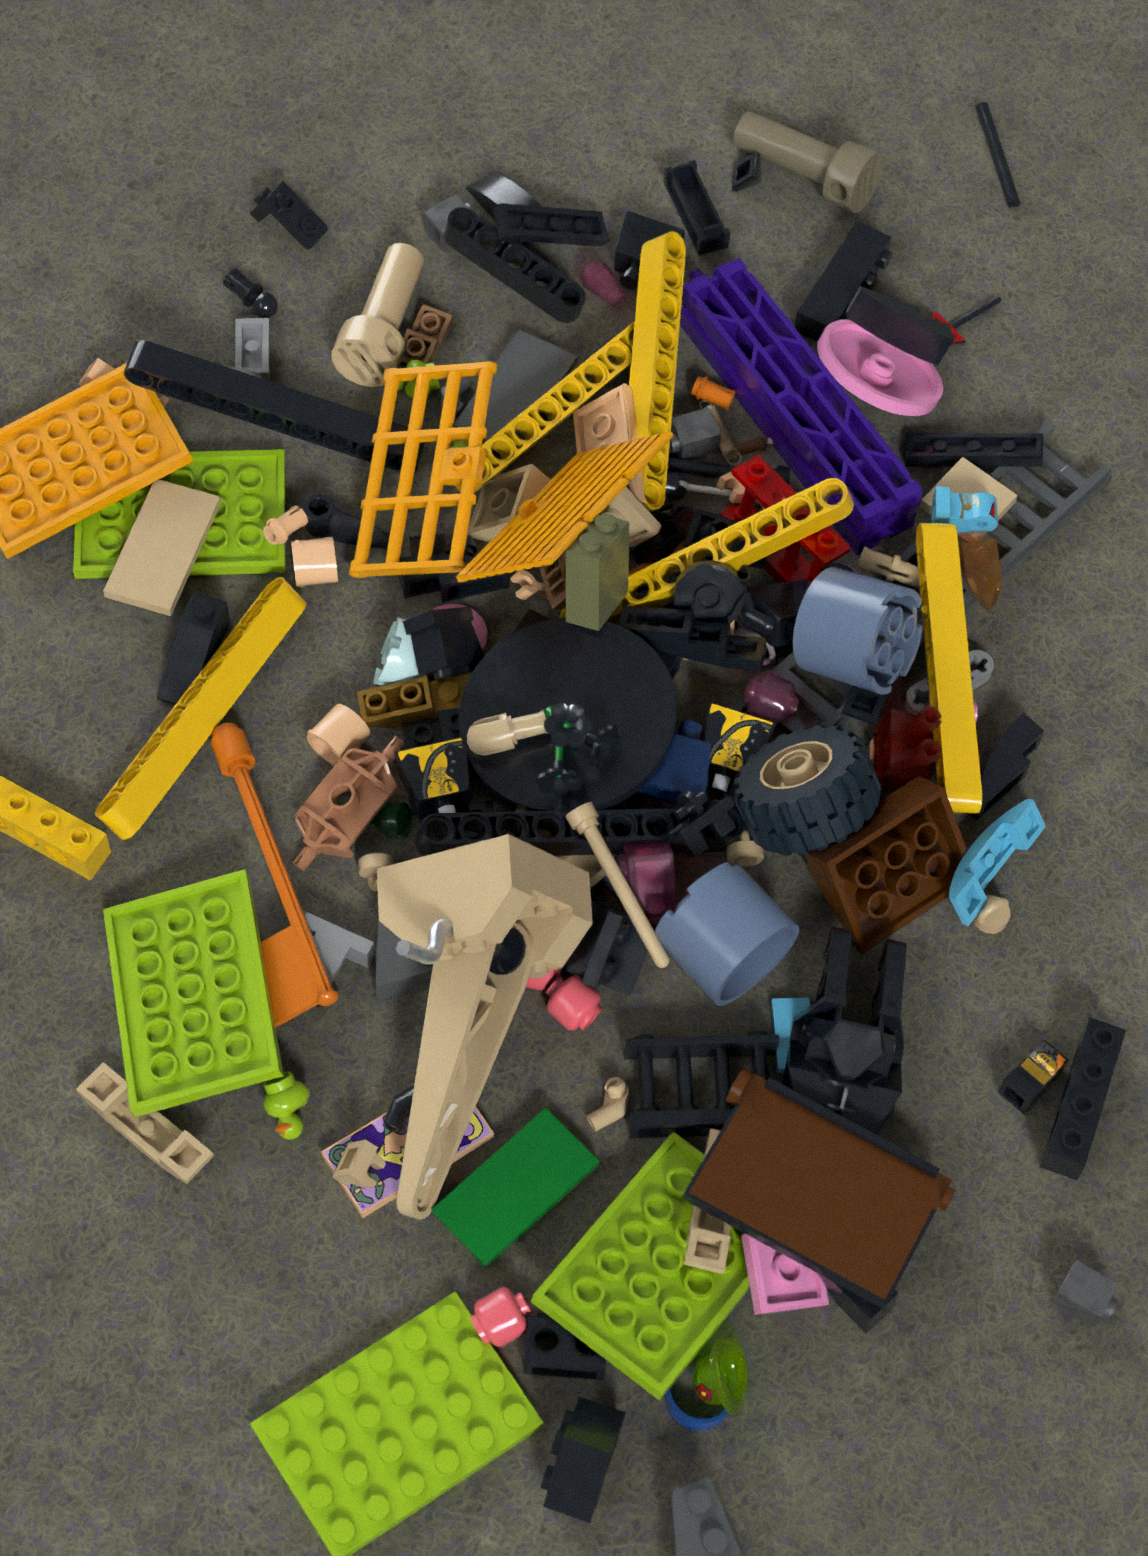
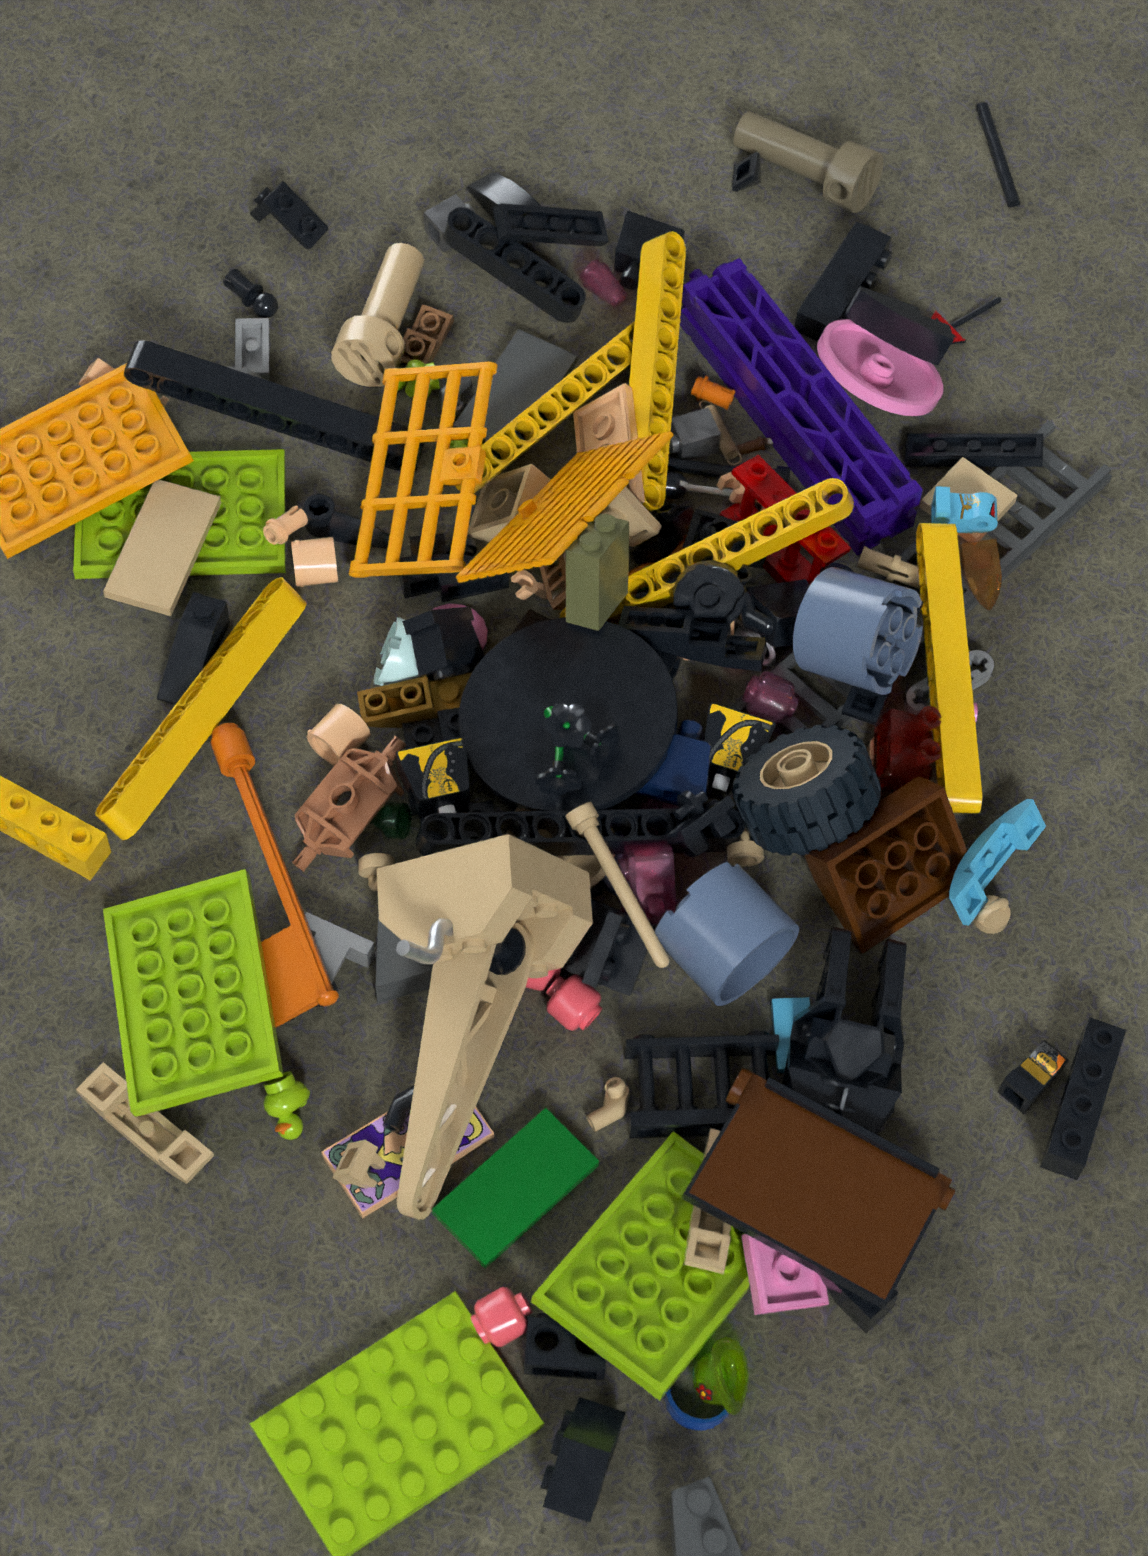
(502, 732): tan arm -> none
(696, 208): black container -> none
(1008, 761): black slope -> none
(1087, 1294): flat silver brick -> none

